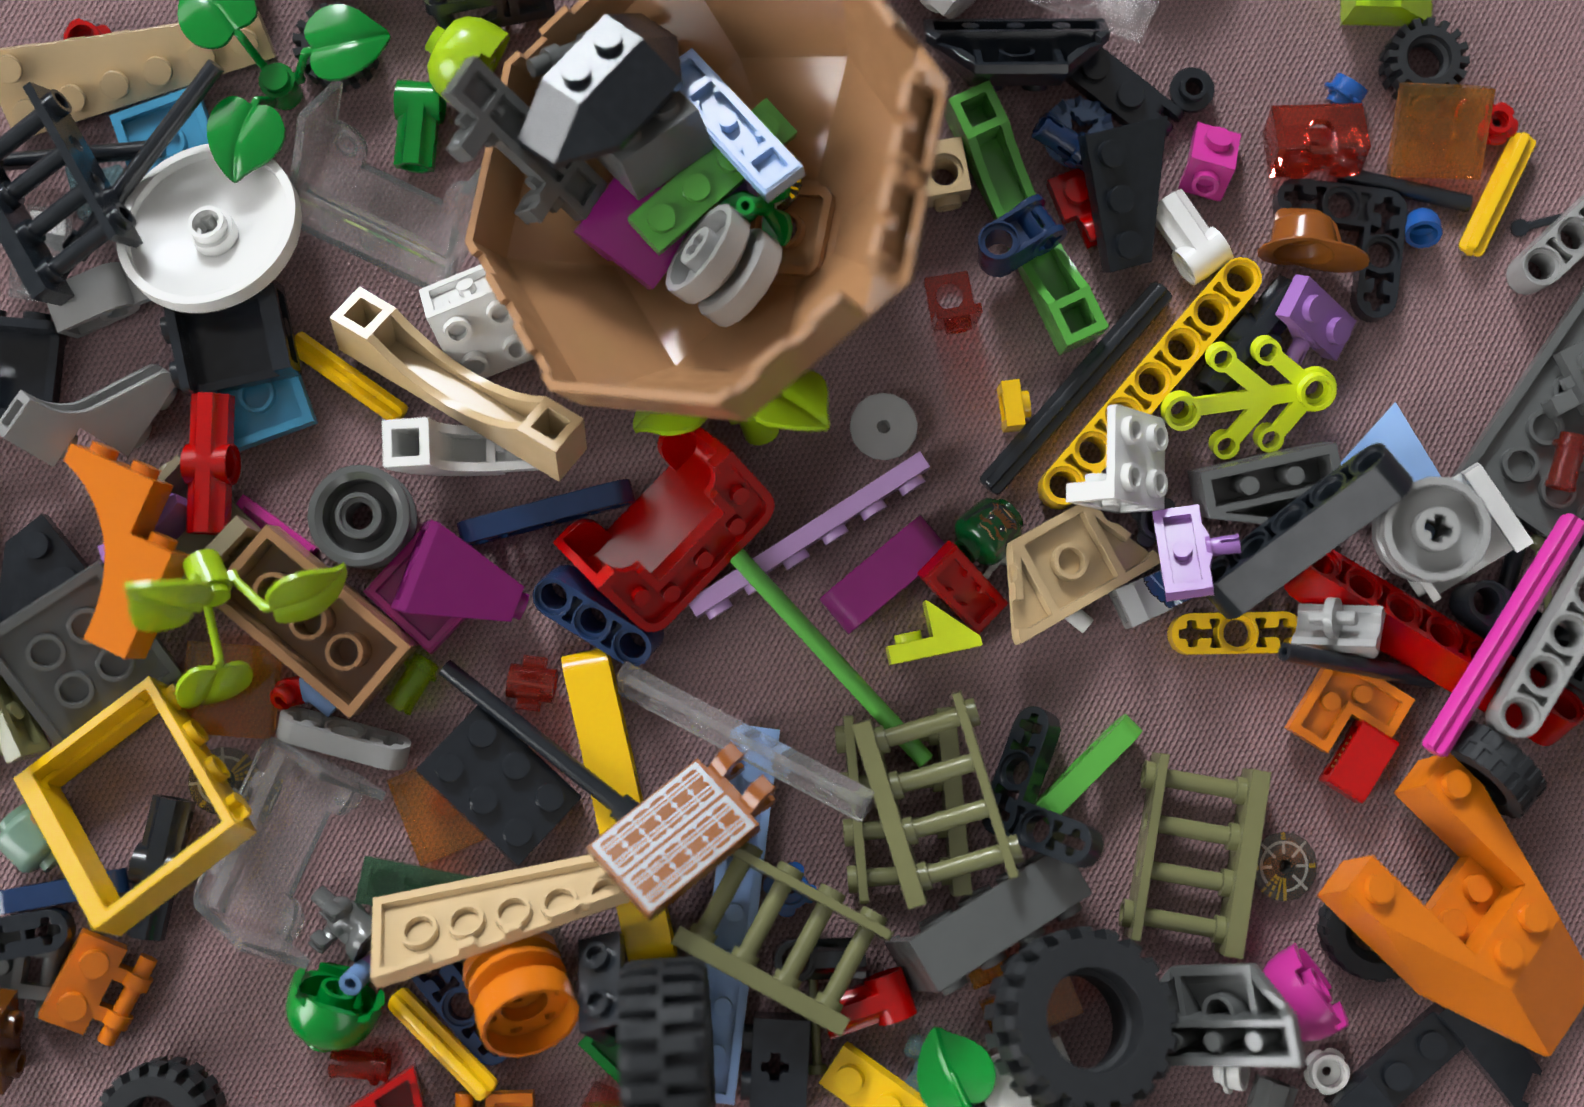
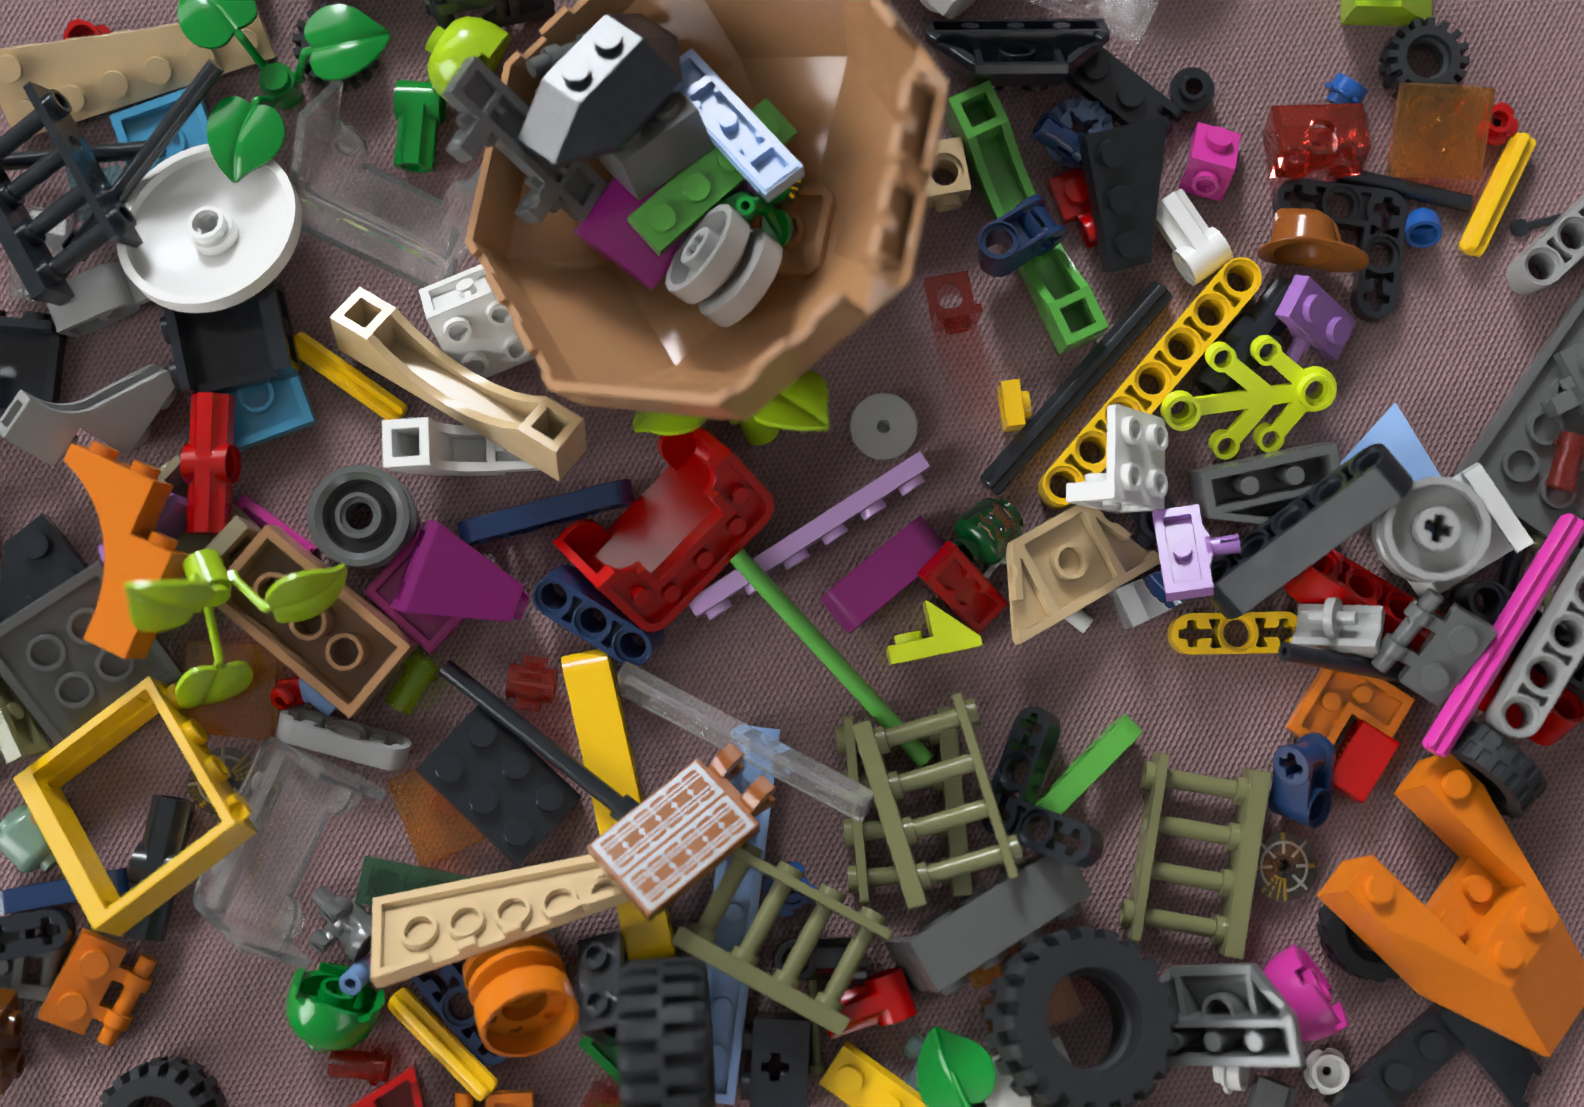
(1303, 780): none -> dark blue piece
(1446, 652): none -> dark grey plate

